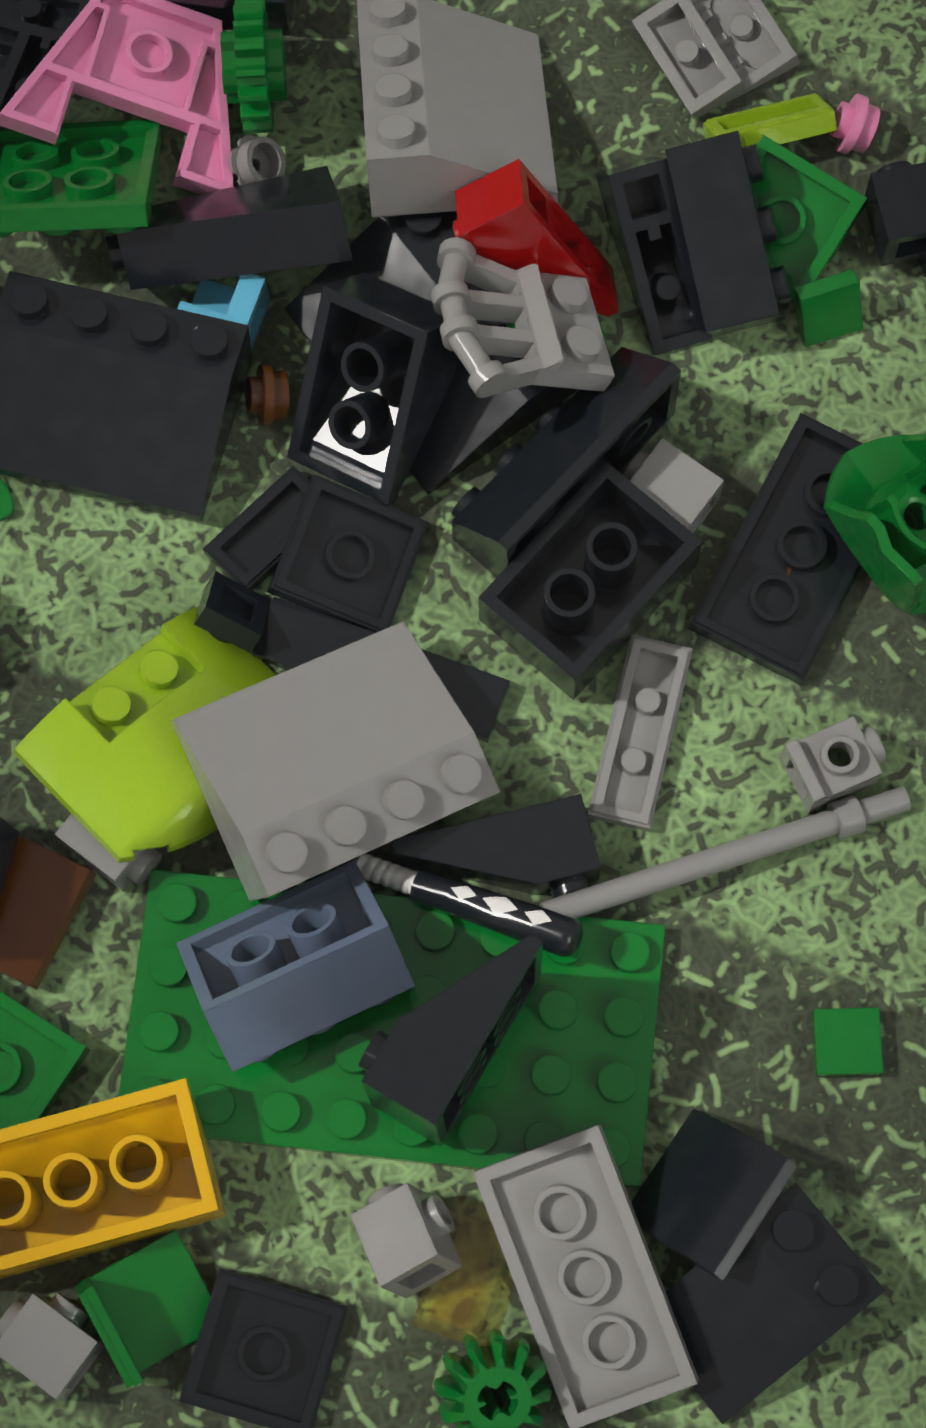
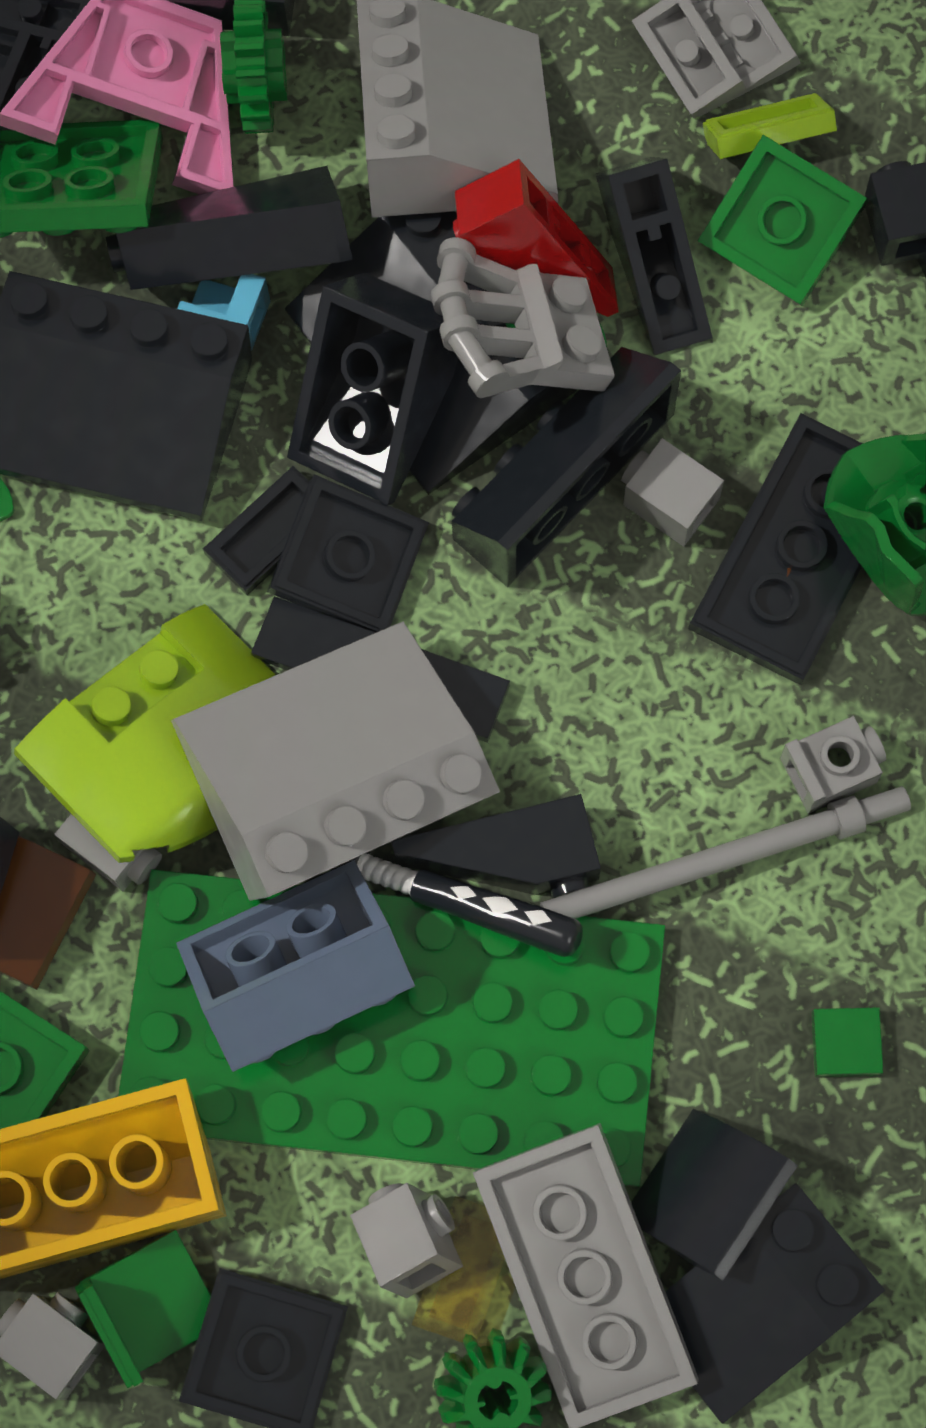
(232, 612): black plate -> none
(264, 154): light grey plate -> none
(267, 394): reddish brown plate -> none
(444, 1046): black slope -> none
(589, 580): black brick -> none
(640, 733): light grey tile -> none
(728, 233): black brick -> none
(828, 308): green tile -> none
(855, 124): bright pink plate -> none

